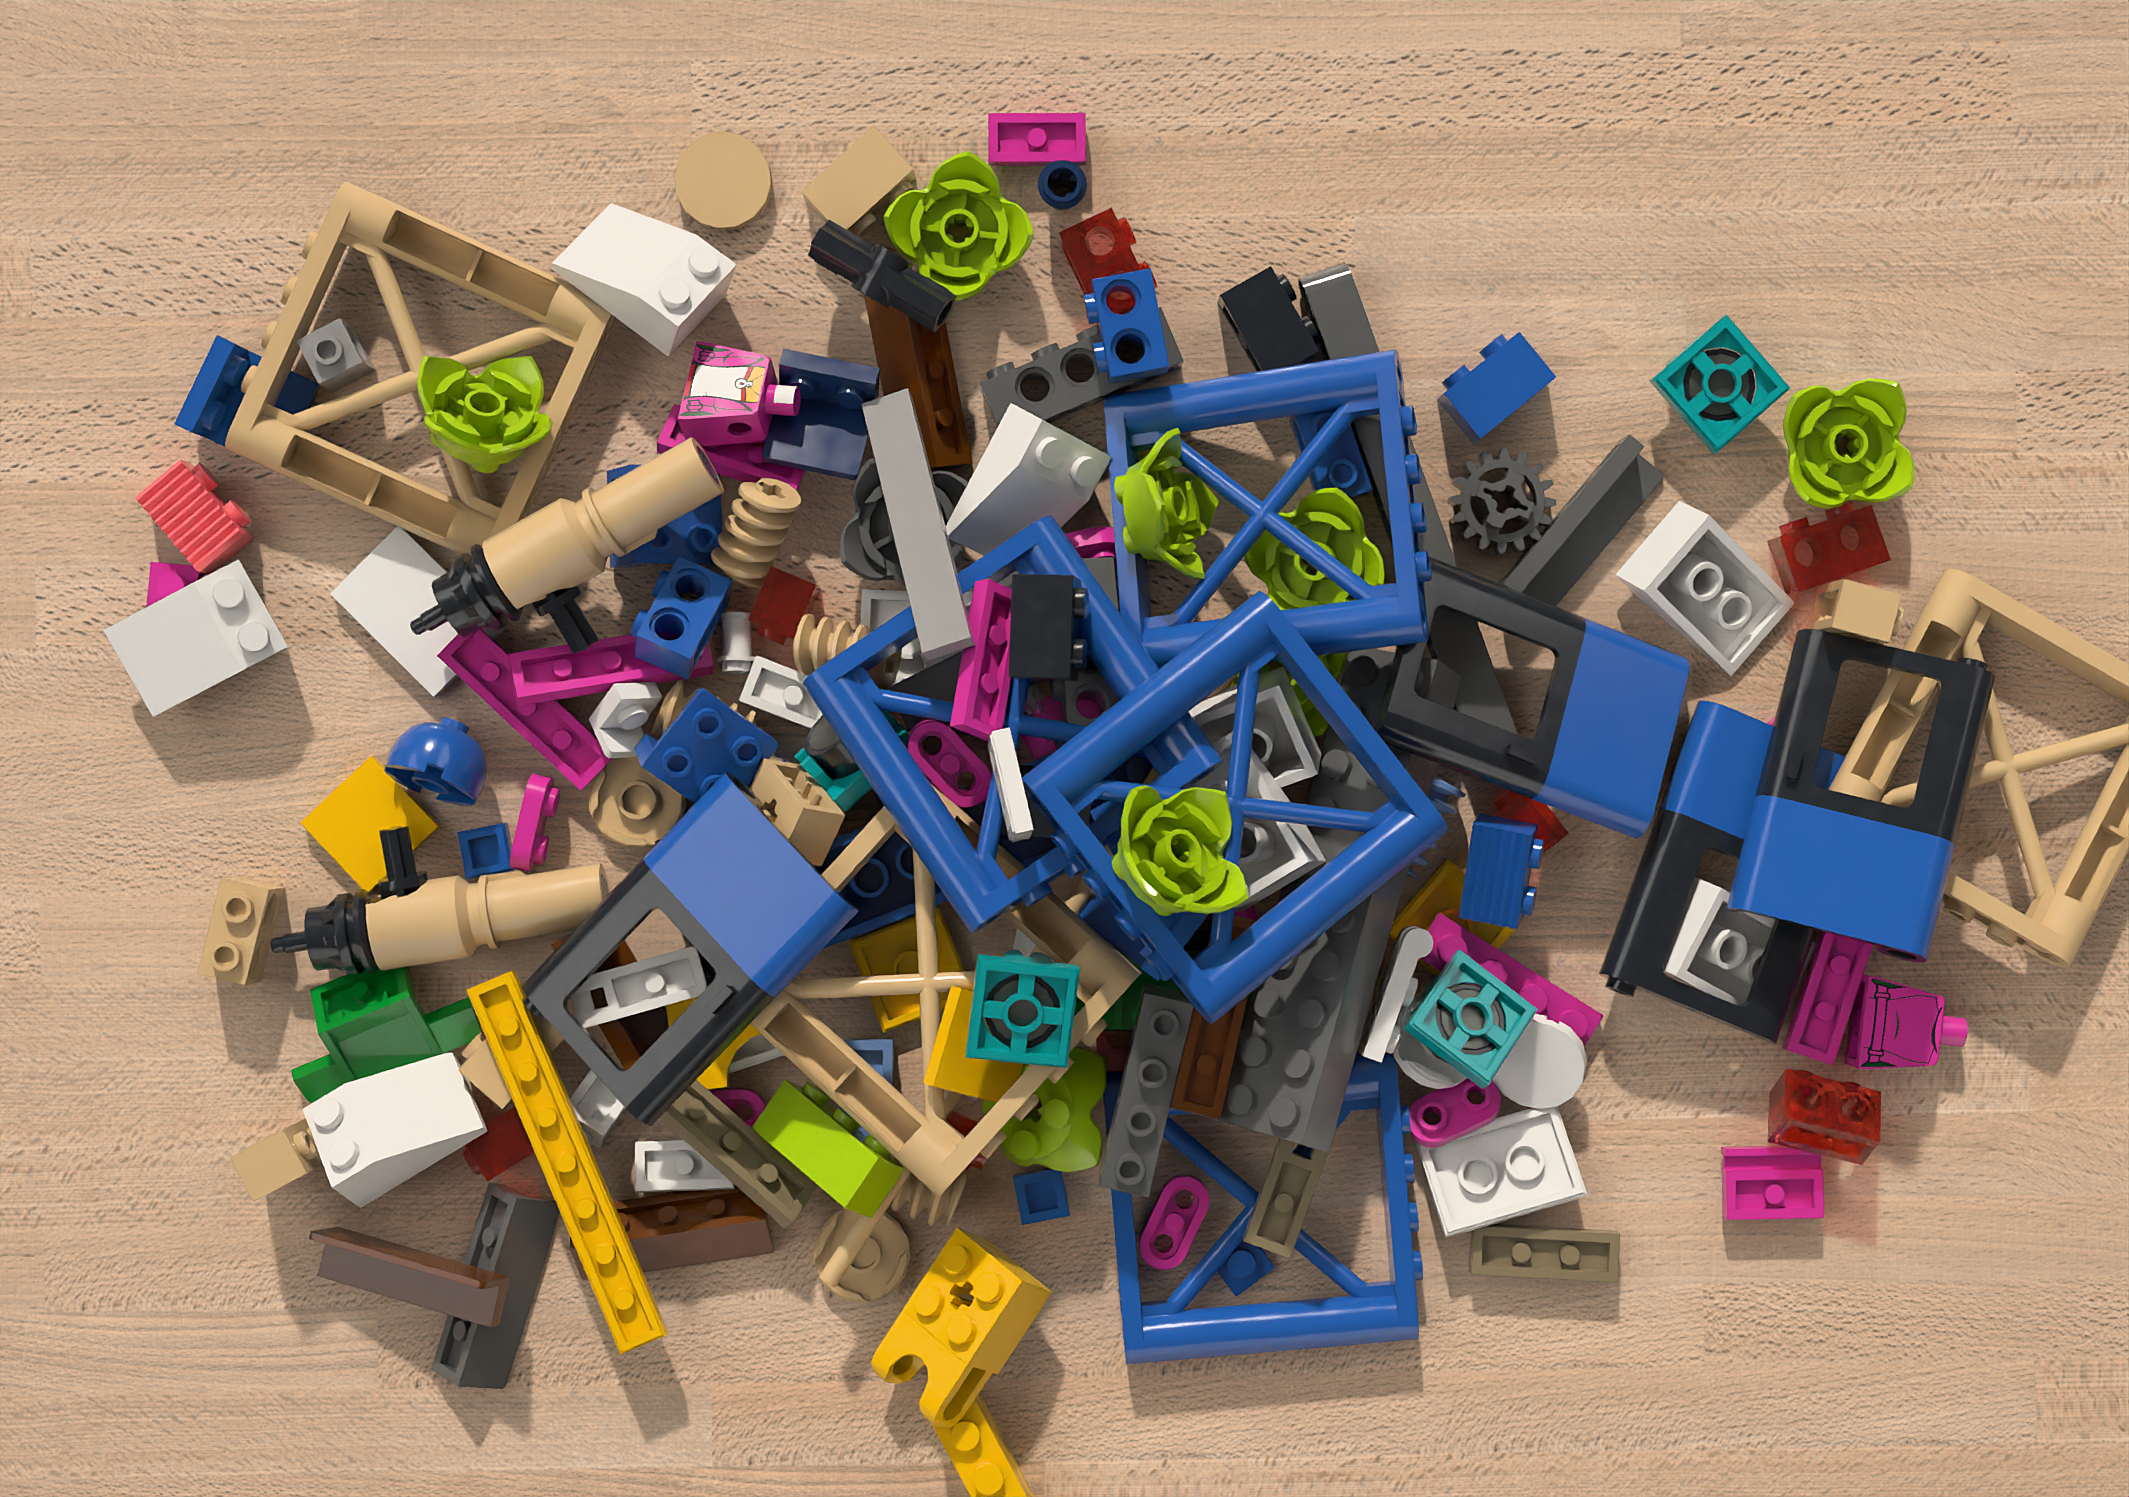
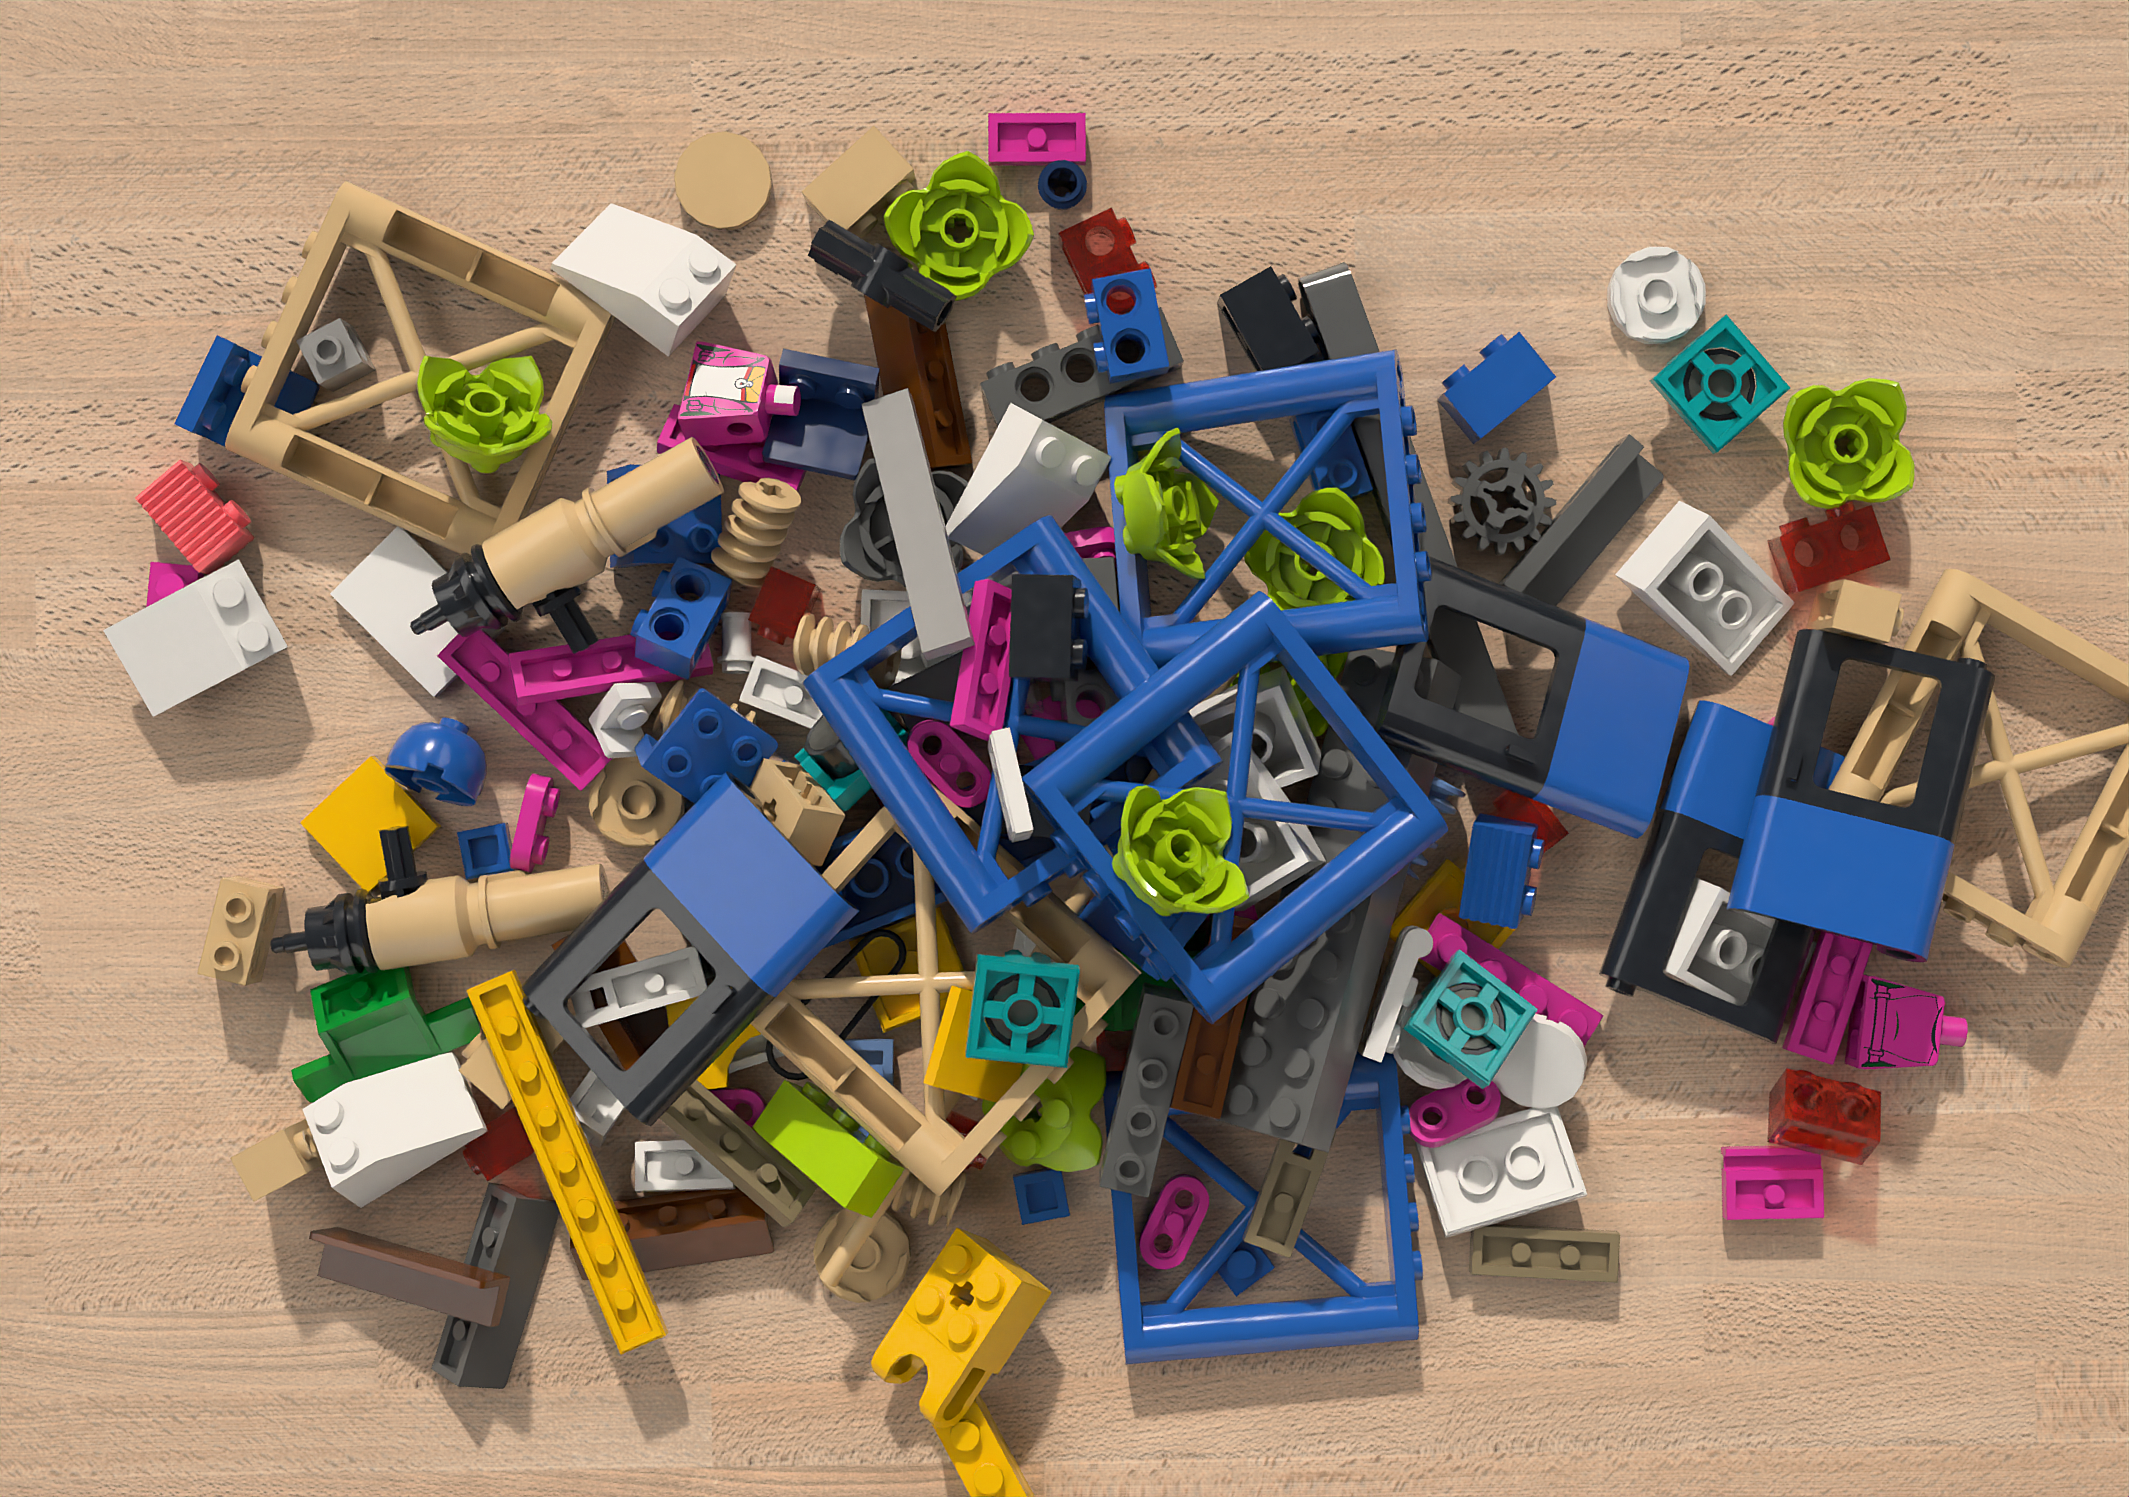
(851, 1025): none -> black piece
(1656, 295): none -> white tile

